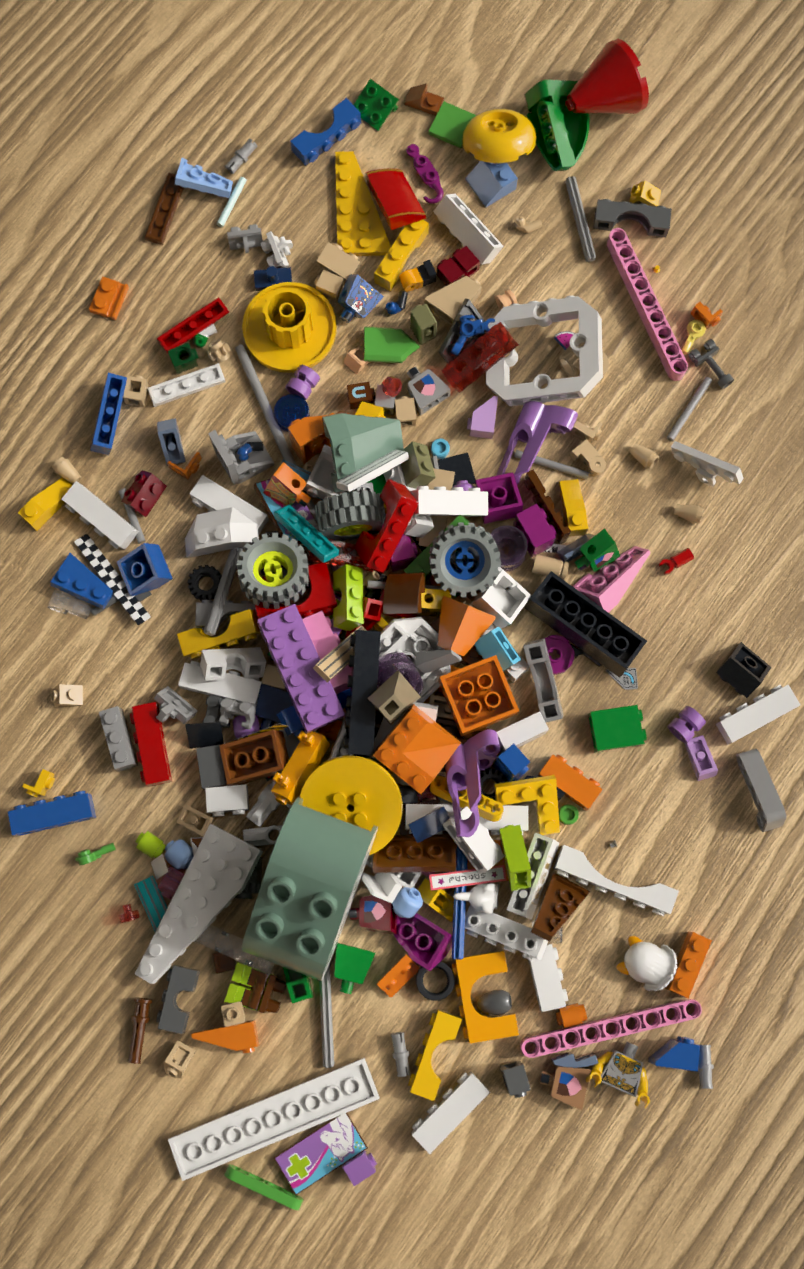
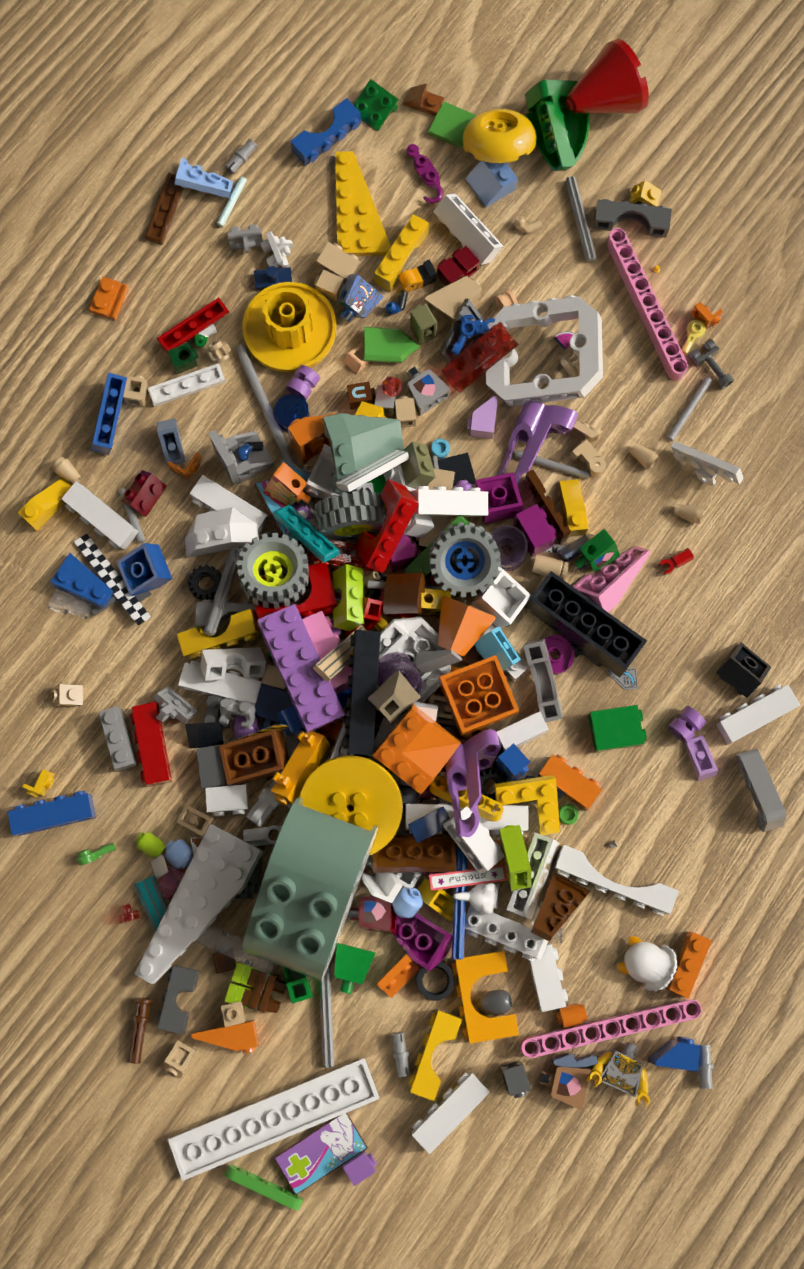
(395, 197): red slope -> none

